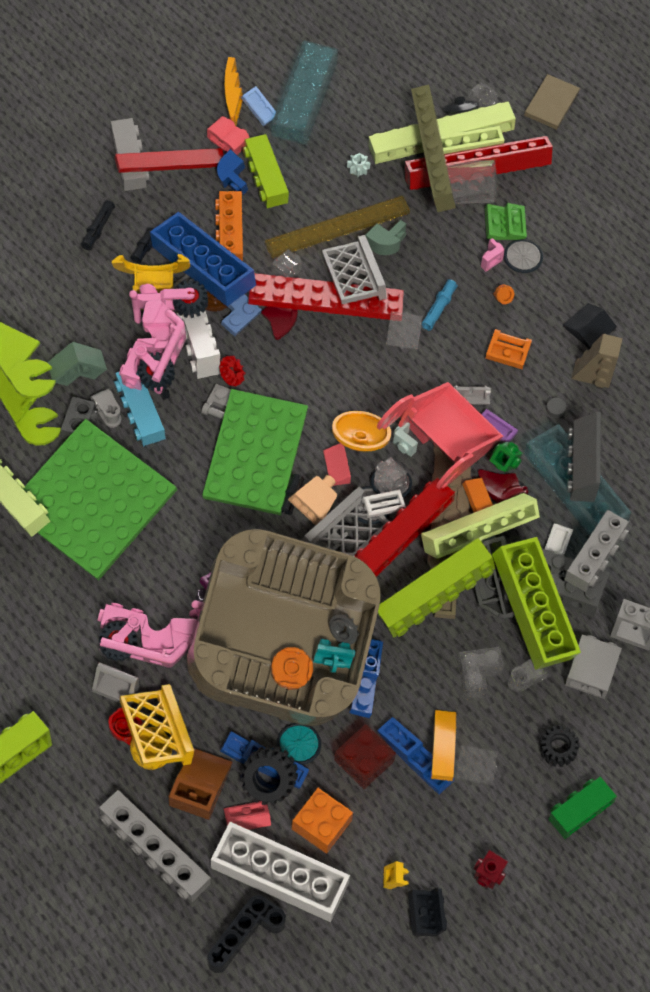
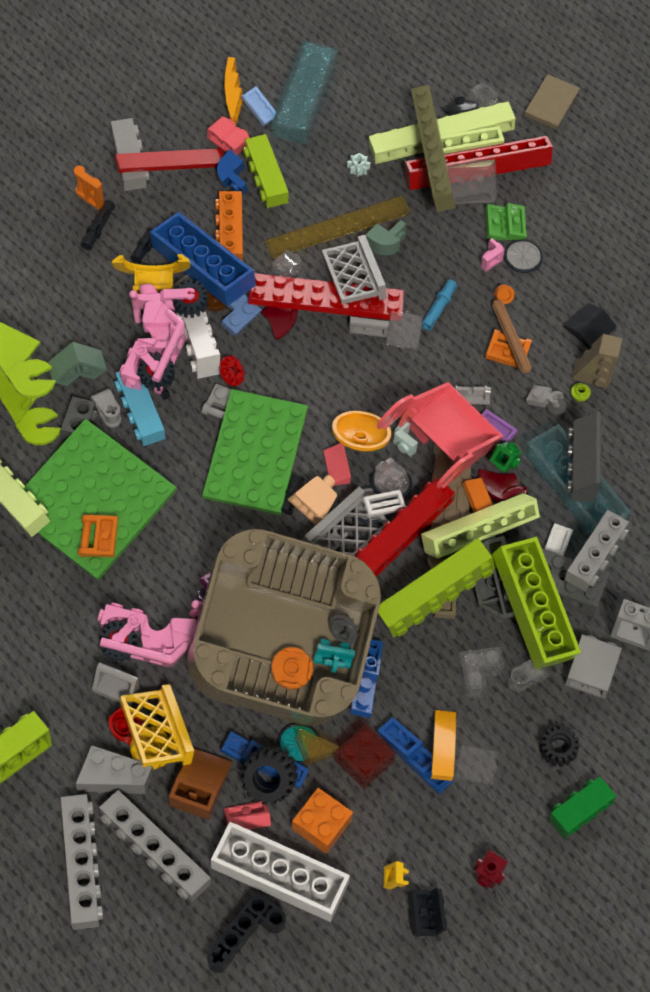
(81, 916): none -> light grey brick
(88, 188): none -> orange plate
(104, 536): none -> orange plate
(112, 772): none -> light grey wedge
(313, 747): none -> clear yellow slope
(368, 327): none -> light grey tile
(512, 336): none -> medium nougat axle
(541, 396): none -> light grey plate
(580, 397): none -> lime plate

